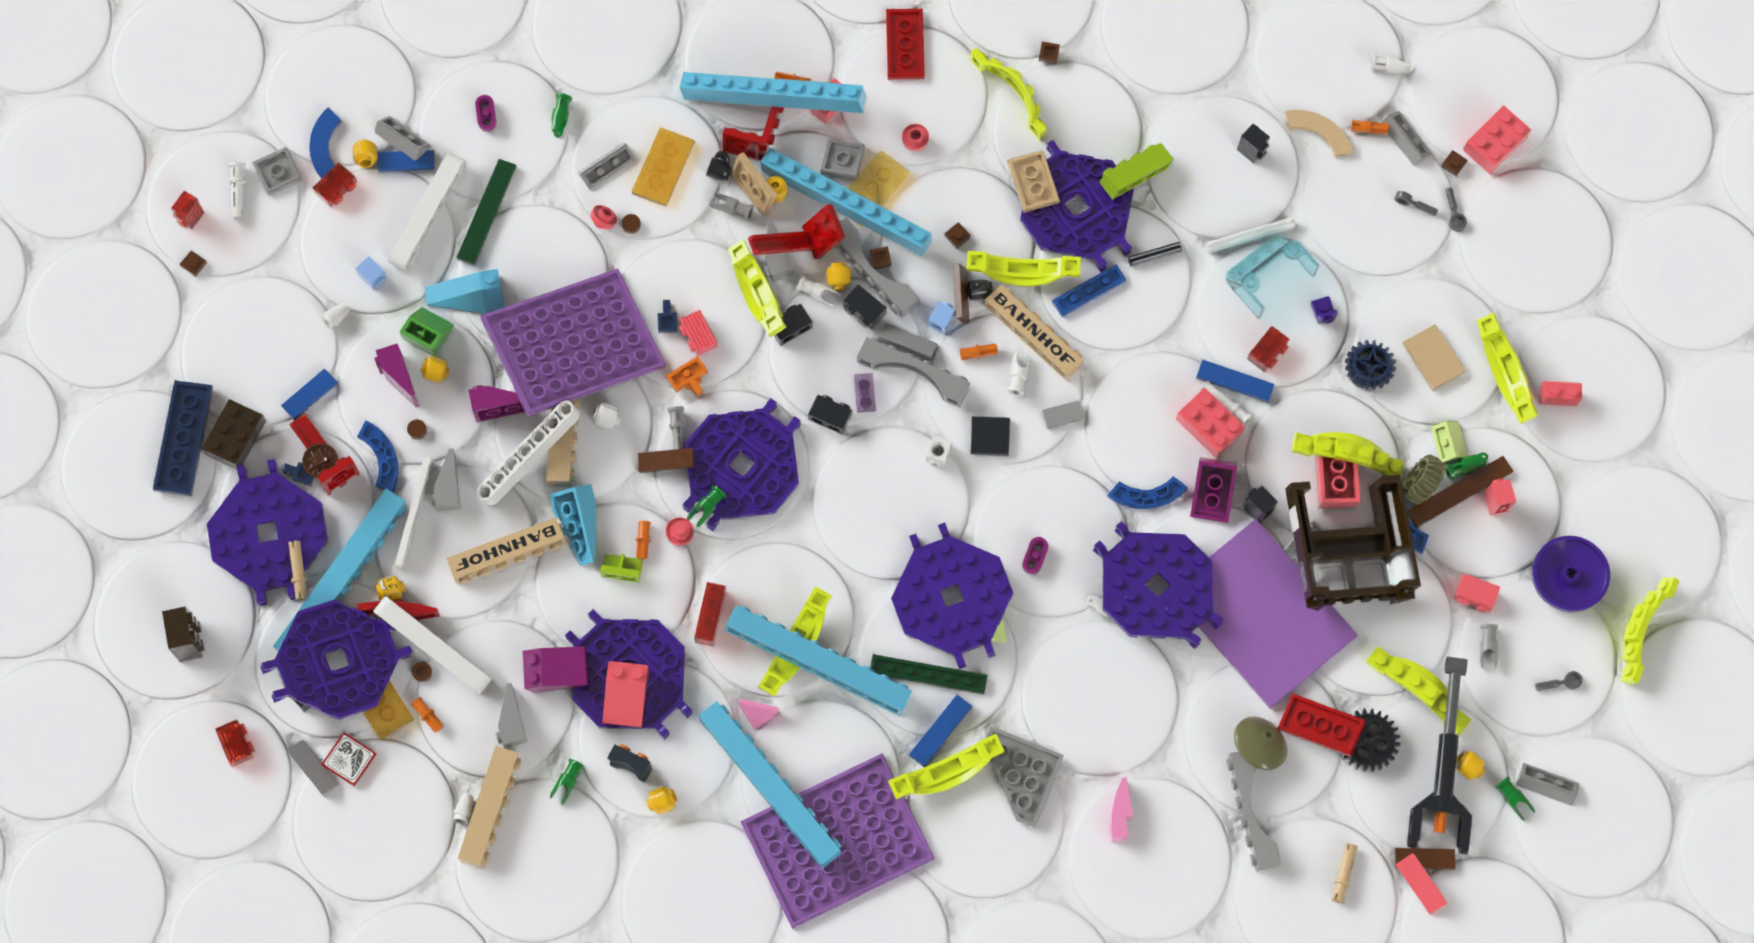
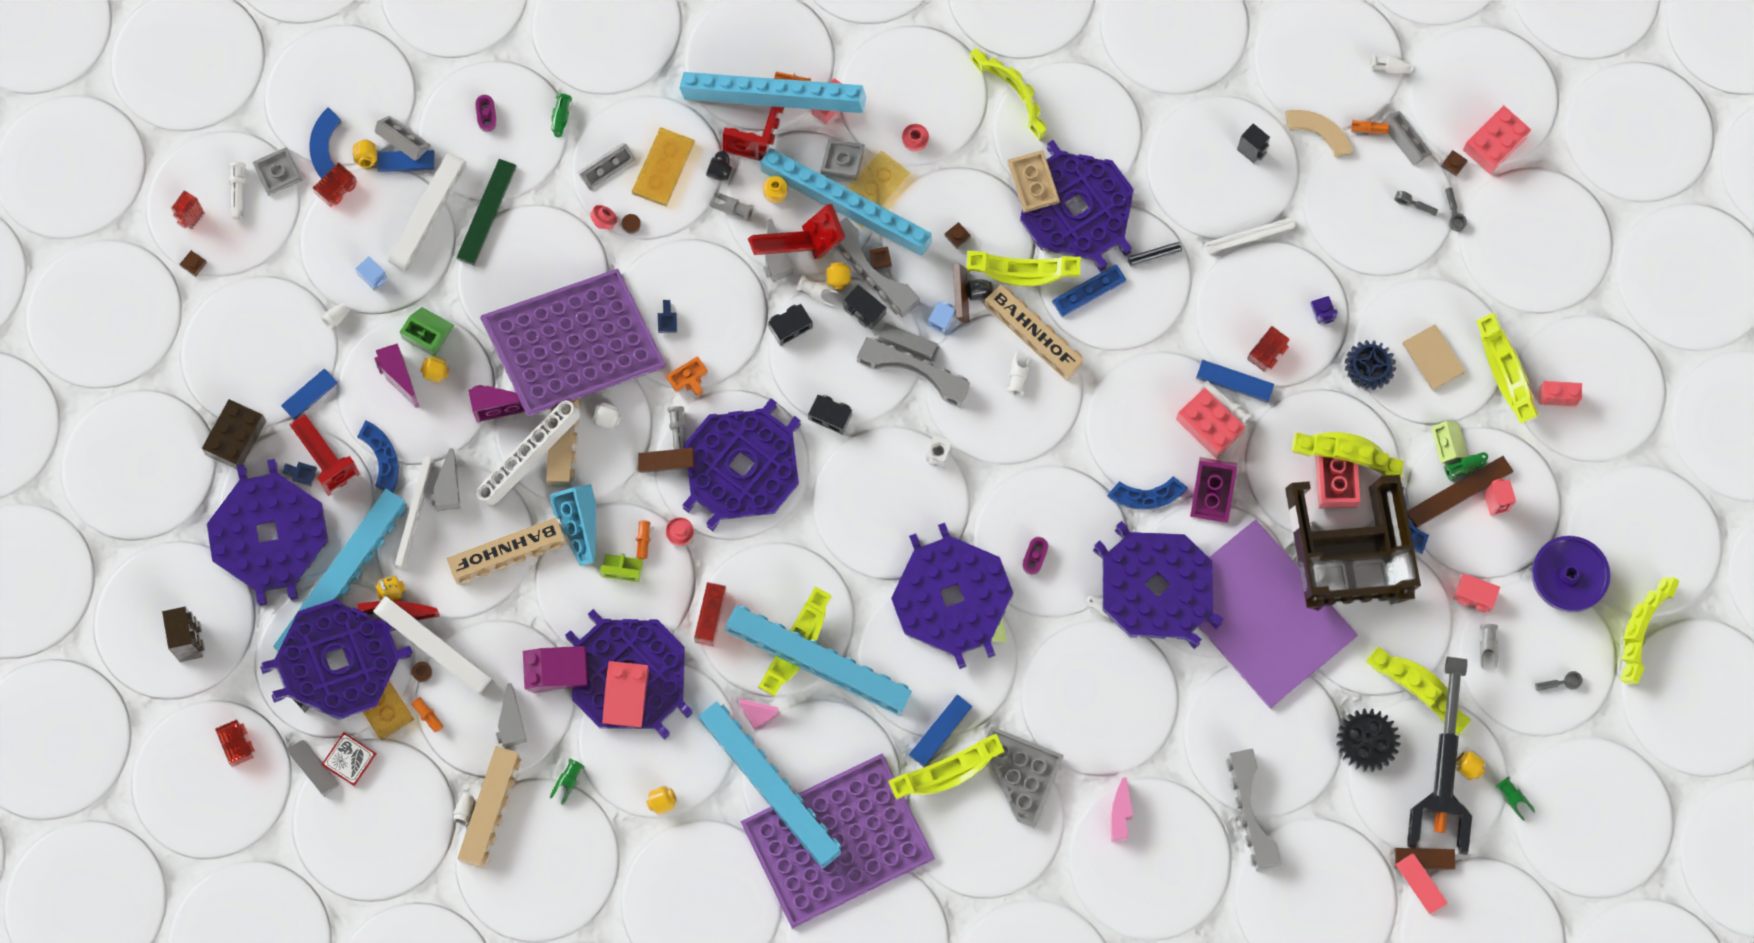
(183, 438): dark blue plate -> none
(299, 578): tan pin -> none
(318, 458): reddish brown wheel -> none
(417, 429): reddish brown tile -> none
(472, 292): medium azure wedge -> none
(622, 758): black brick -> none
(698, 333): coral brick -> none
(707, 505): green piece -> none
(753, 184): tan tile -> none
(756, 289): neon yellow piece -> none
(864, 392): clear purple plate -> none
(905, 44): red tile -> none
(929, 674): dark green tile -> none
(978, 351): orange axle -> none
(990, 436): black tile -> none
(1049, 52): reddish brown plate -> none
(1063, 414): light grey tile -> none
(1136, 170): lime brick -> none
(1243, 276): clear light blue windscreen -> none
(1260, 504): black brick -> none
(1260, 743): olive dish -> none
(1321, 725): red tile -> none
(1342, 880): tan pin -> none
(1423, 479): olive gear -> none
(1547, 784): light grey slope -> none

